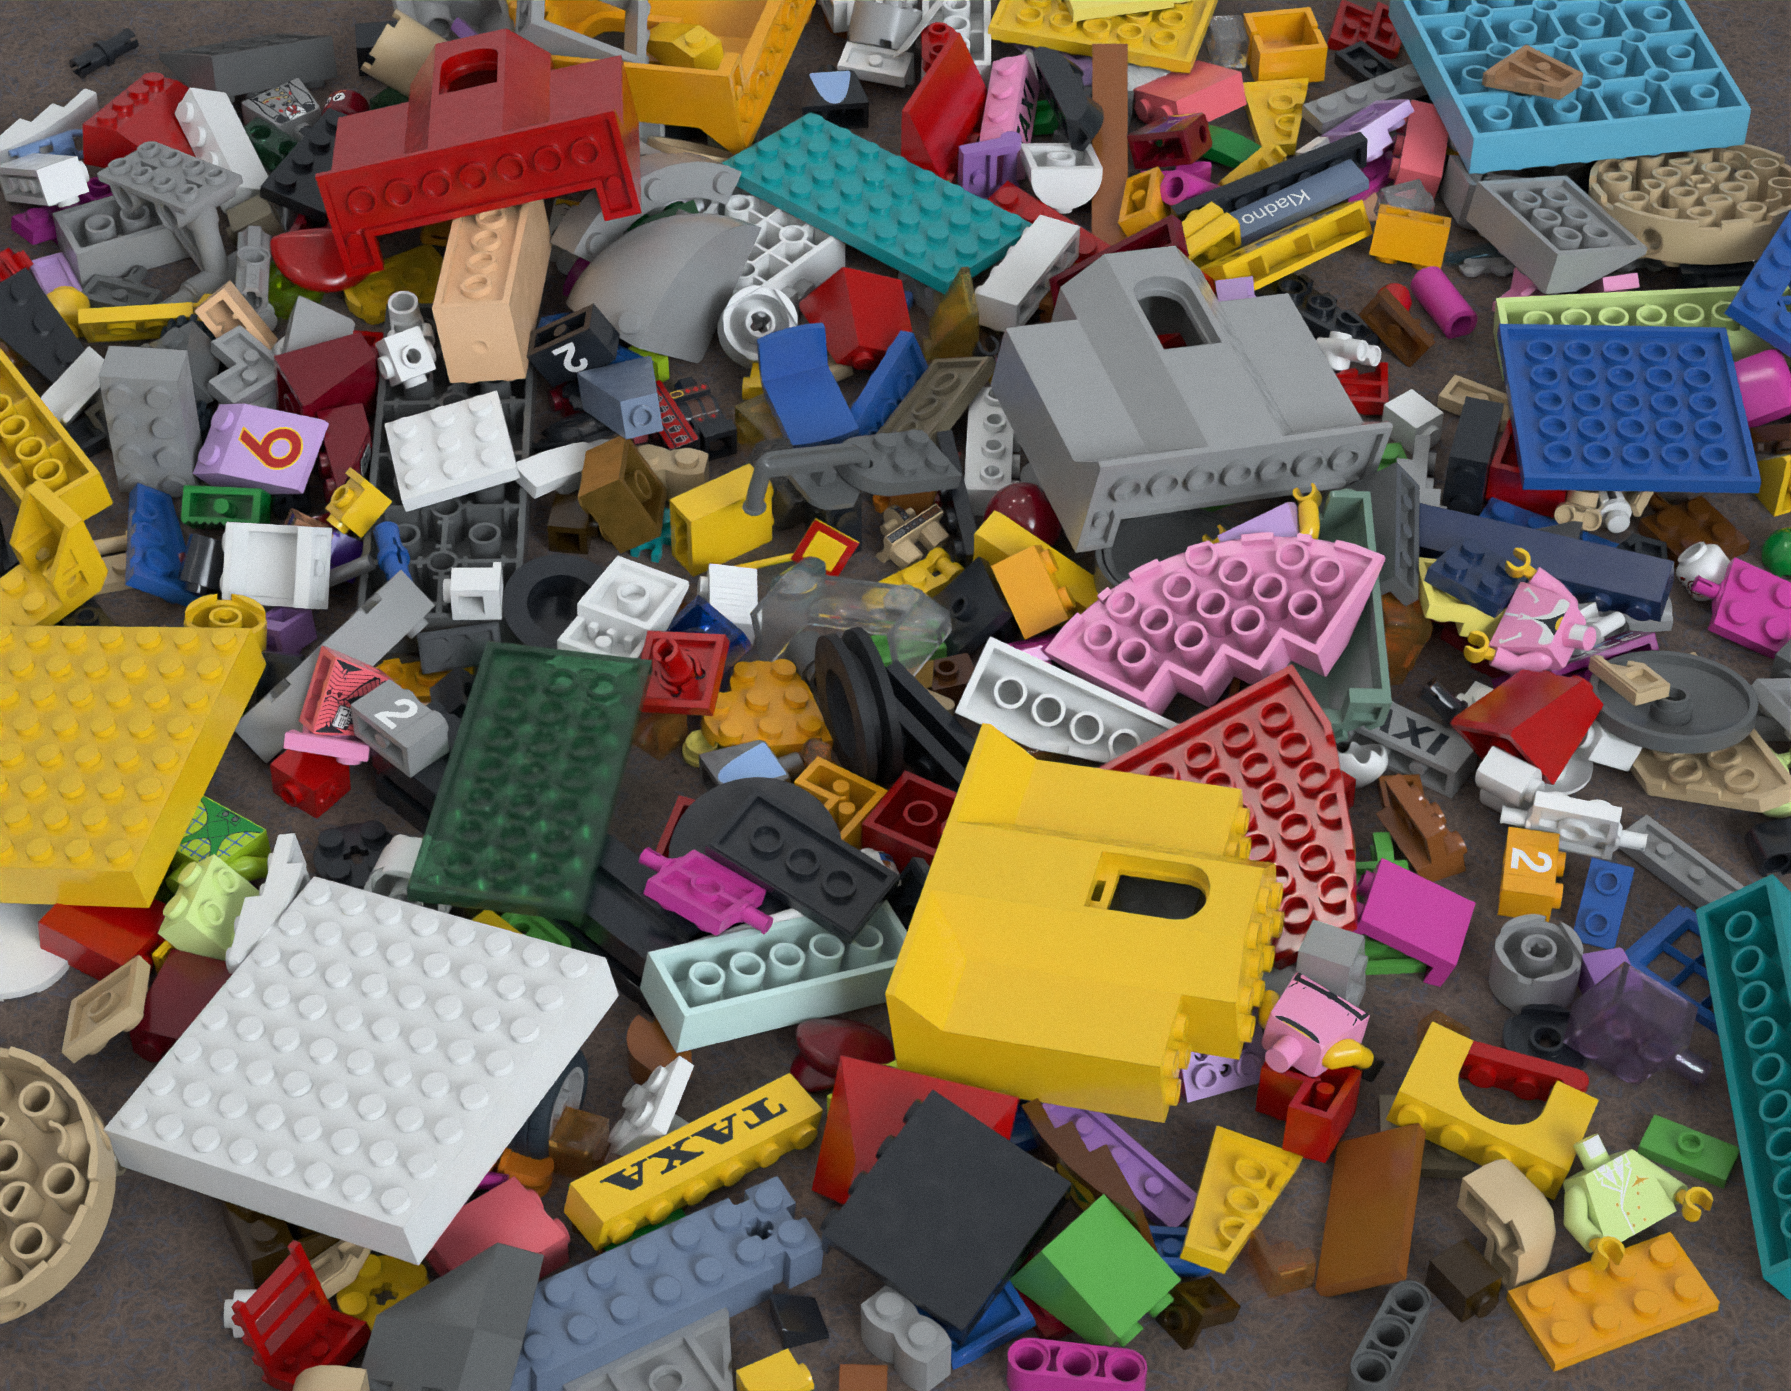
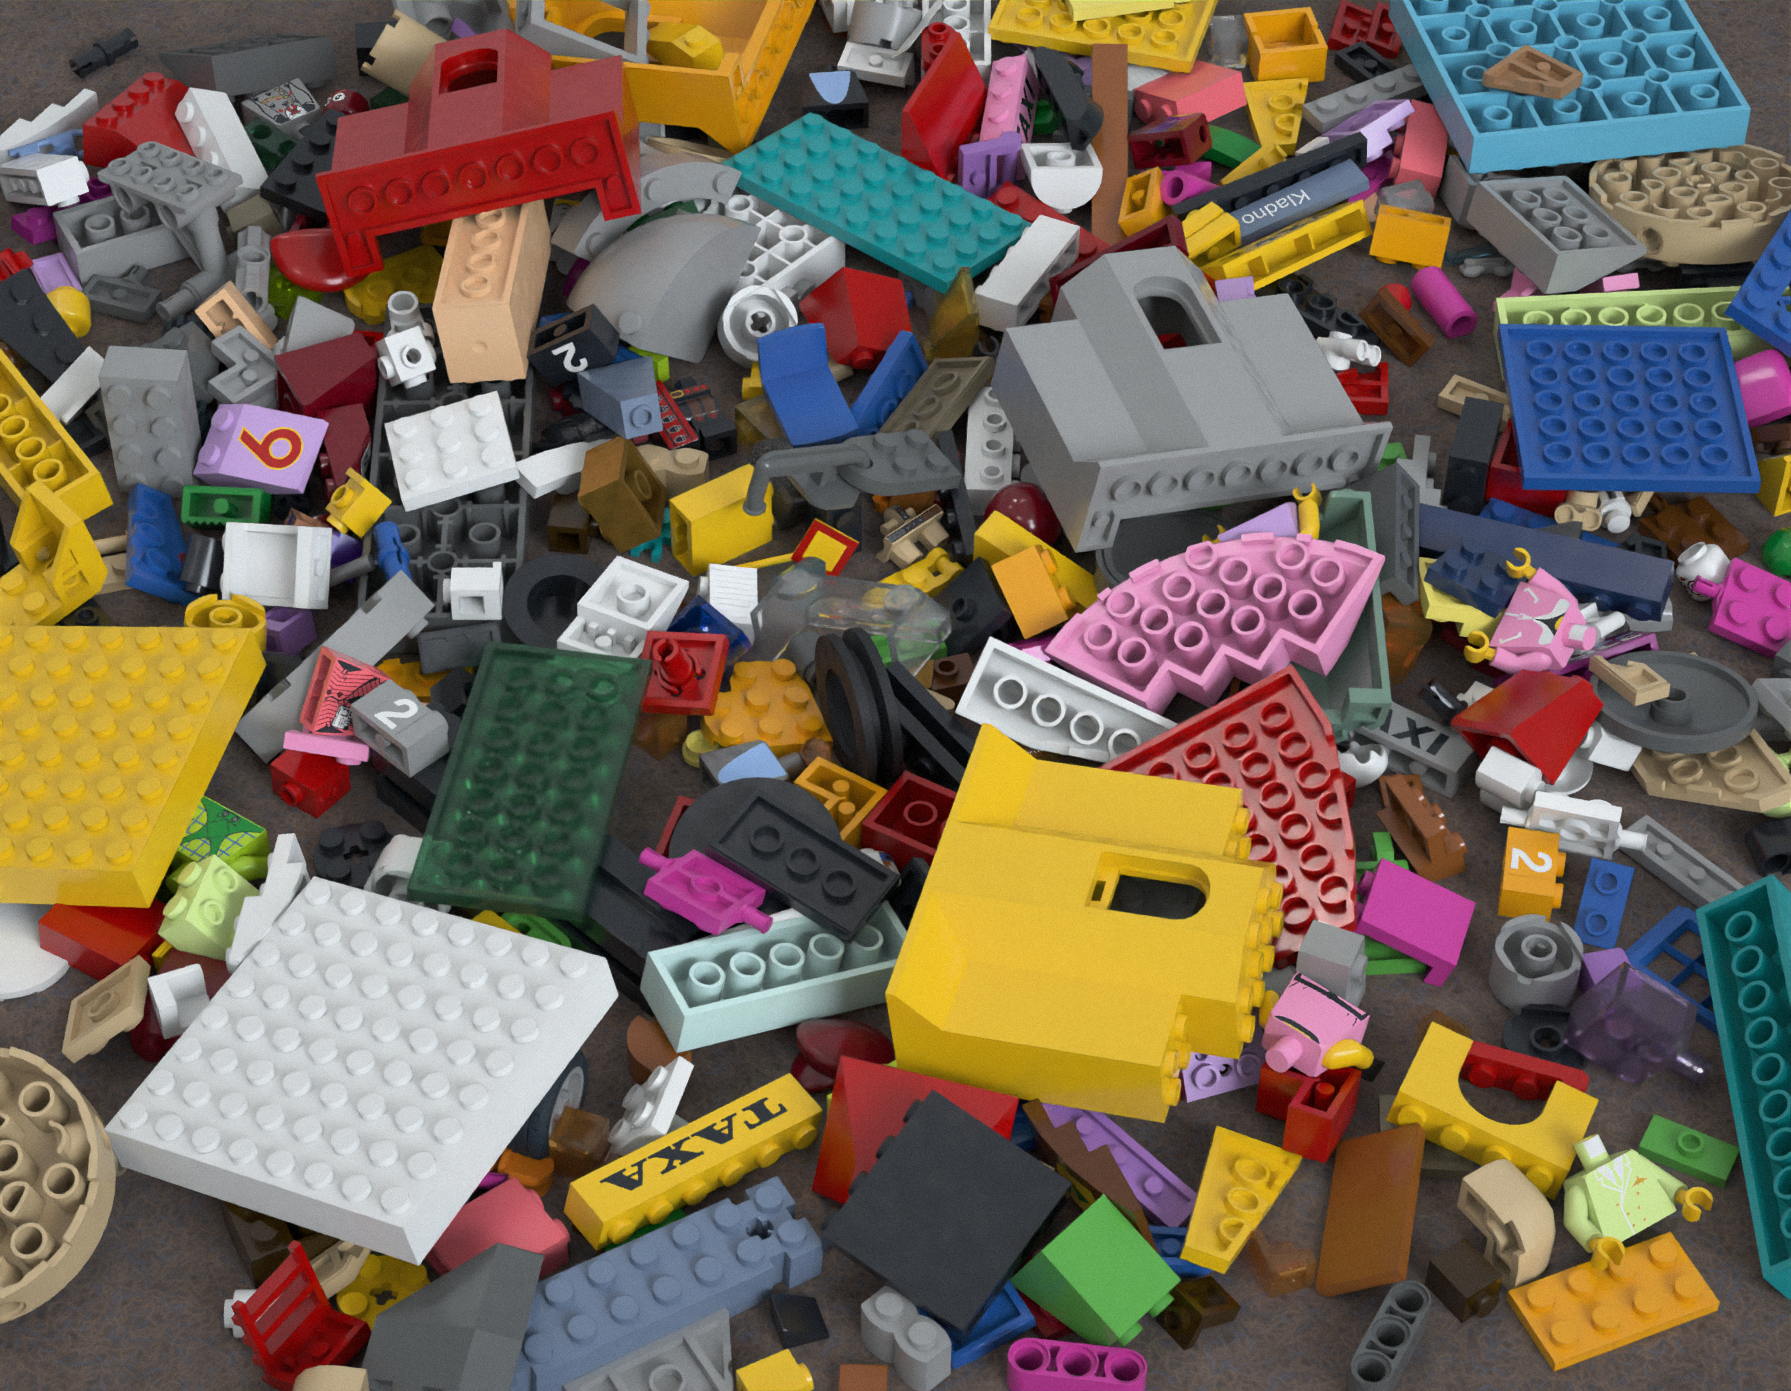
(132, 322): yellow tile -> none
(178, 998): none -> white panel
(1410, 416): white brick -> none

